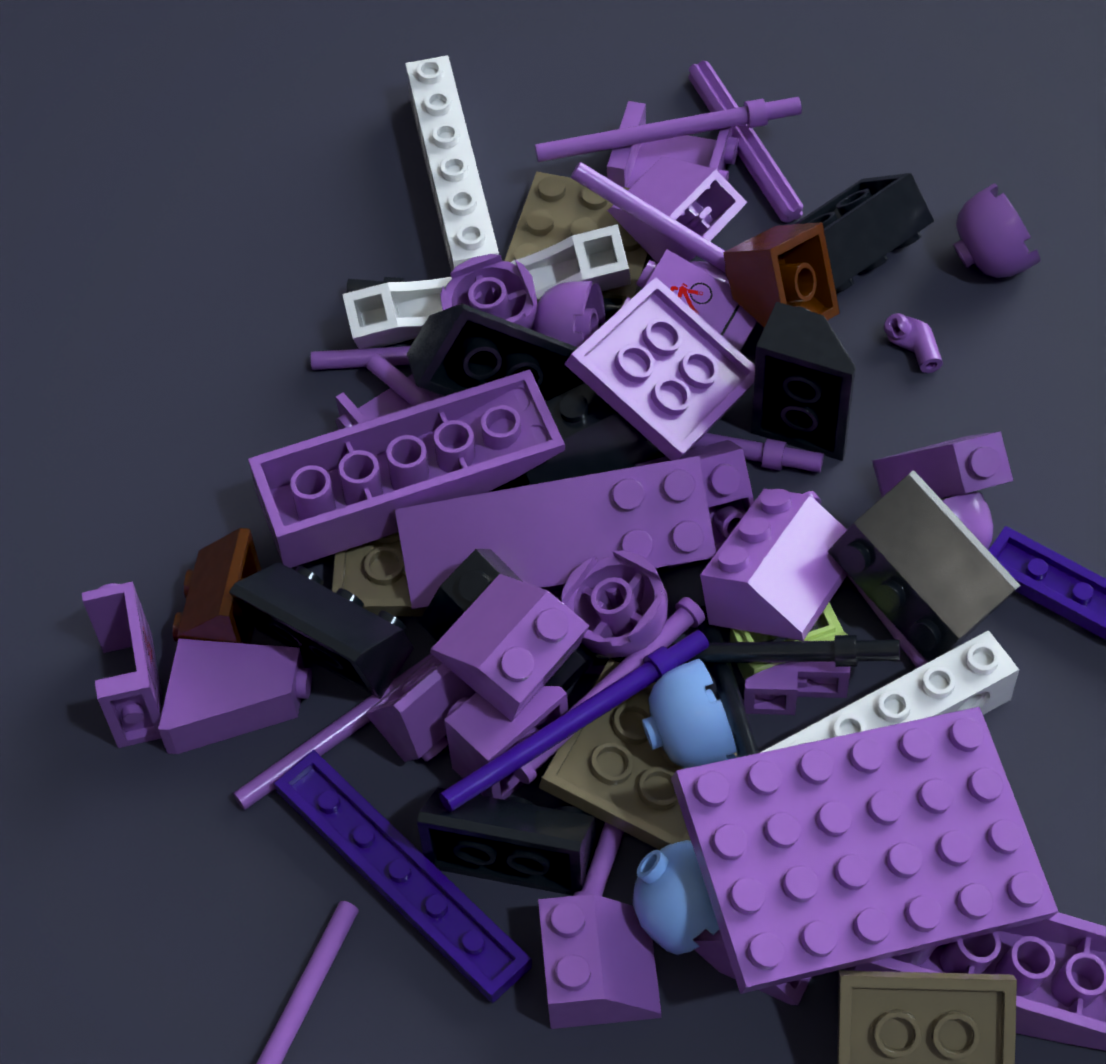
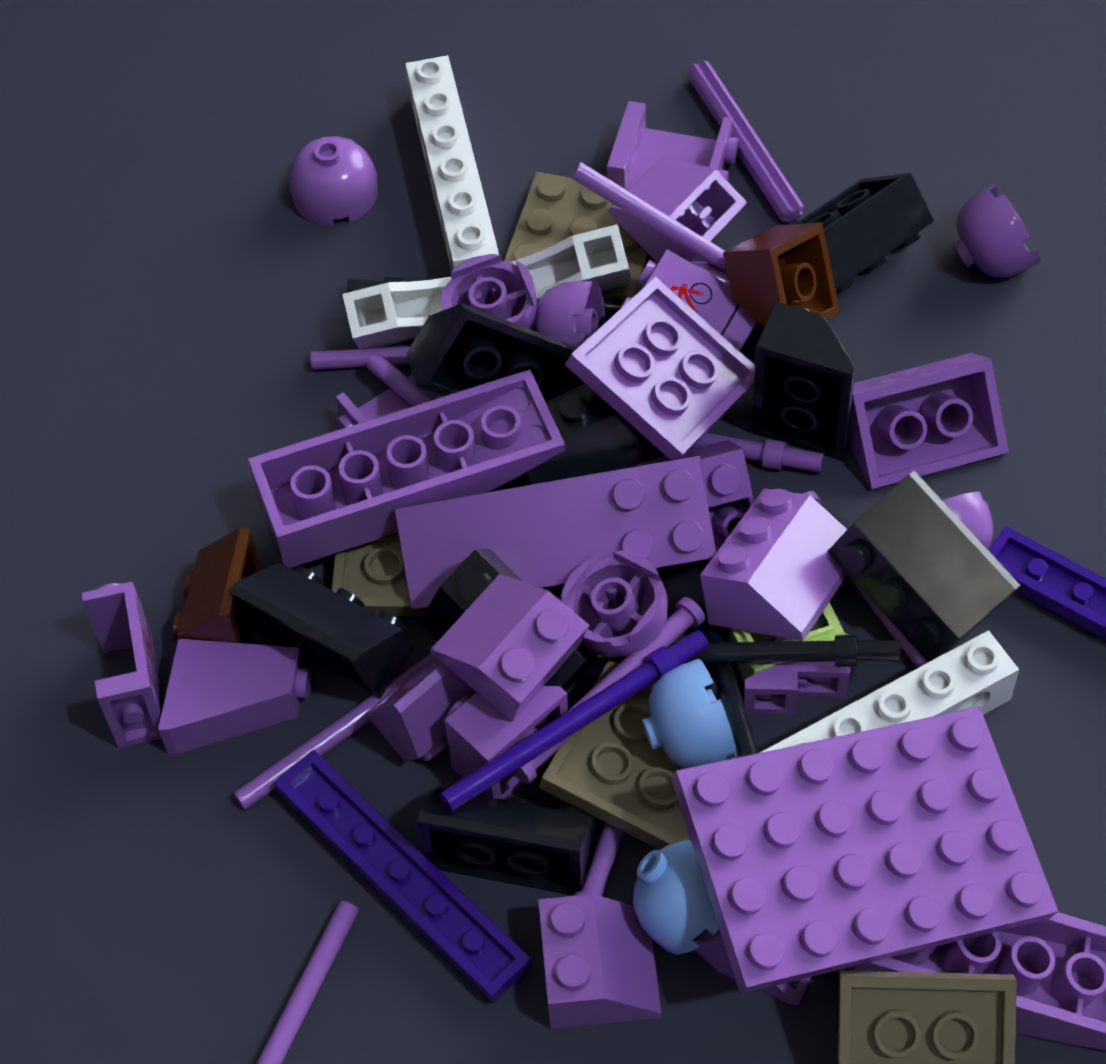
(332, 180): none -> medium lavender cylinder
(753, 113): medium lavender bar -> none
(915, 337): medium lavender arm -> none
(926, 419): none -> medium lavender slope
(950, 466): medium lavender slope -> none

